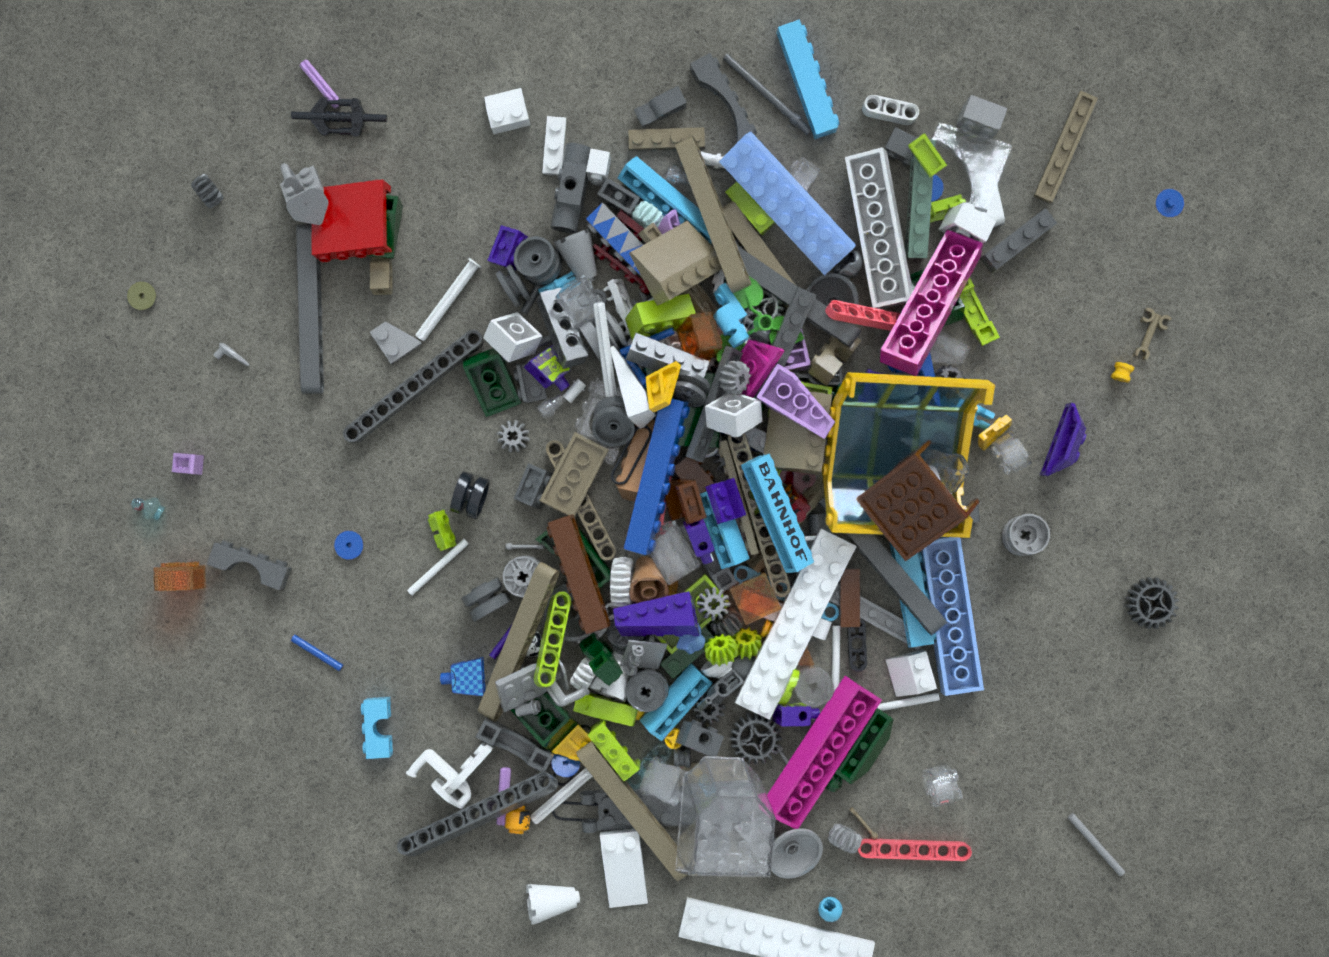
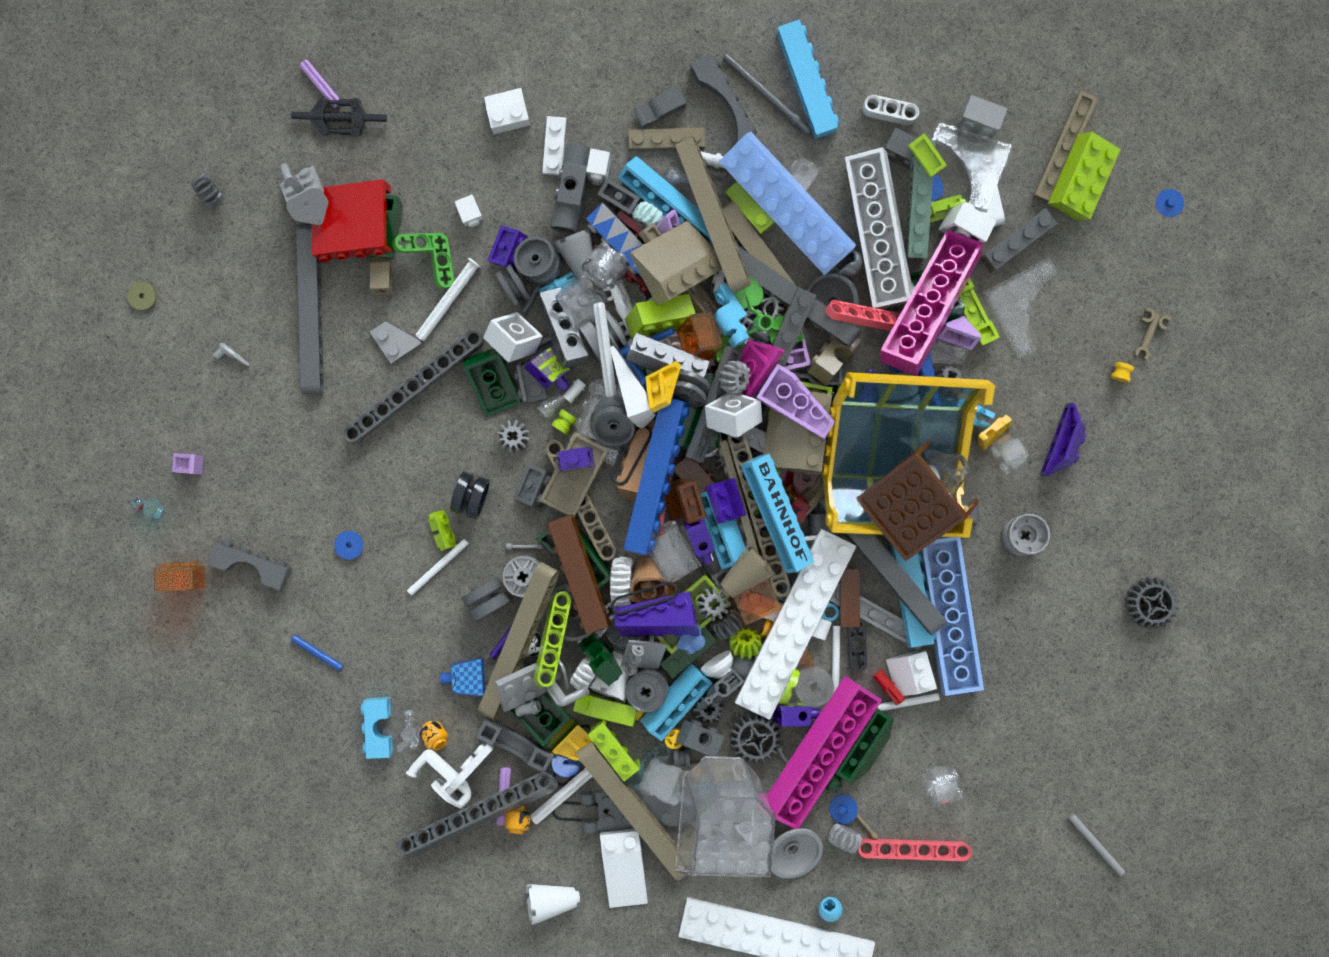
(410, 732): none -> clear piece
(432, 247): none -> bright green beam
(434, 735): none -> light orange head
(469, 211): none -> white brick
(564, 422): none -> lime wheel
(575, 459): none -> dark purple torso
(605, 266): none -> clear brick
(647, 605): none -> black piece
(721, 650): lime gear -> none
(745, 573): none -> dark tan cone
(843, 809): none -> blue piece
(888, 687): none -> red axle
(960, 333): none -> lavender slope
(1013, 301): none -> clear plate
(1084, 176): none -> lime brick

